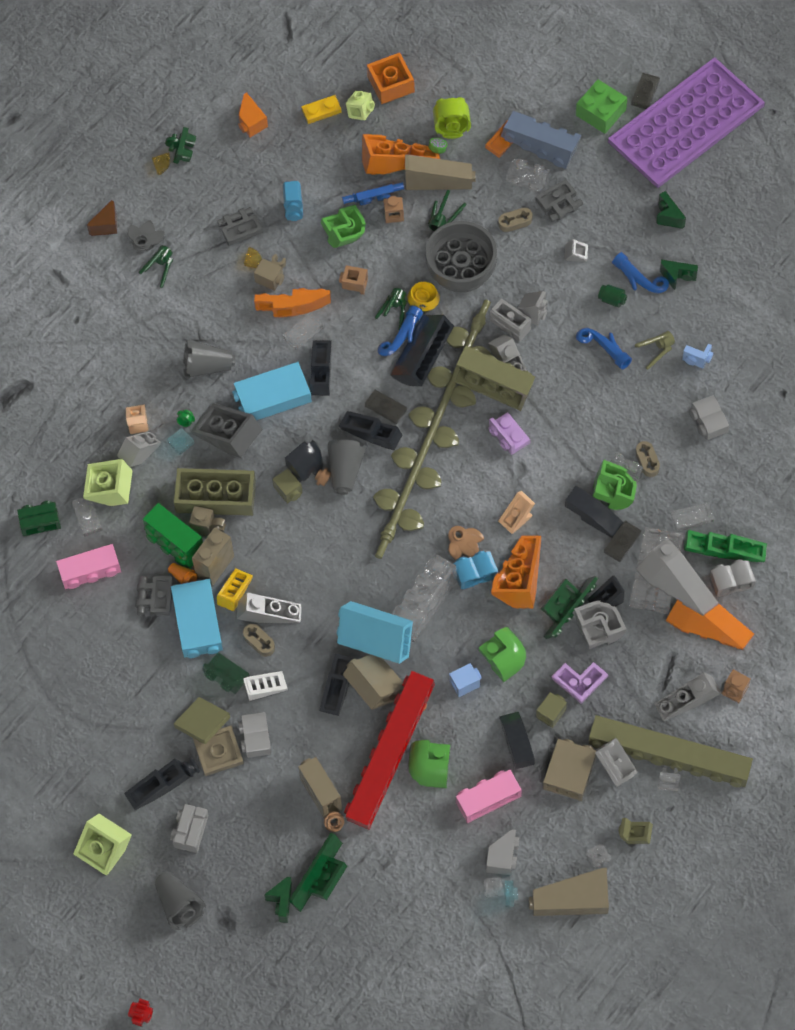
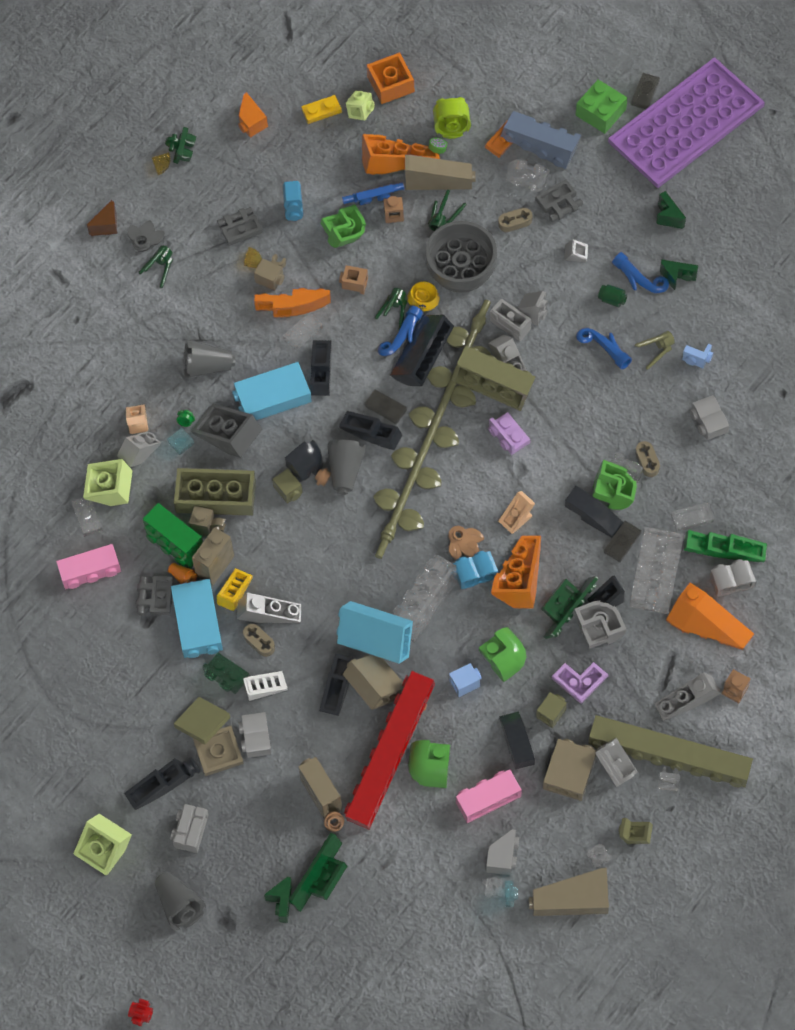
(39, 518): dark green brick -> none
(672, 573): light grey wedge -> none

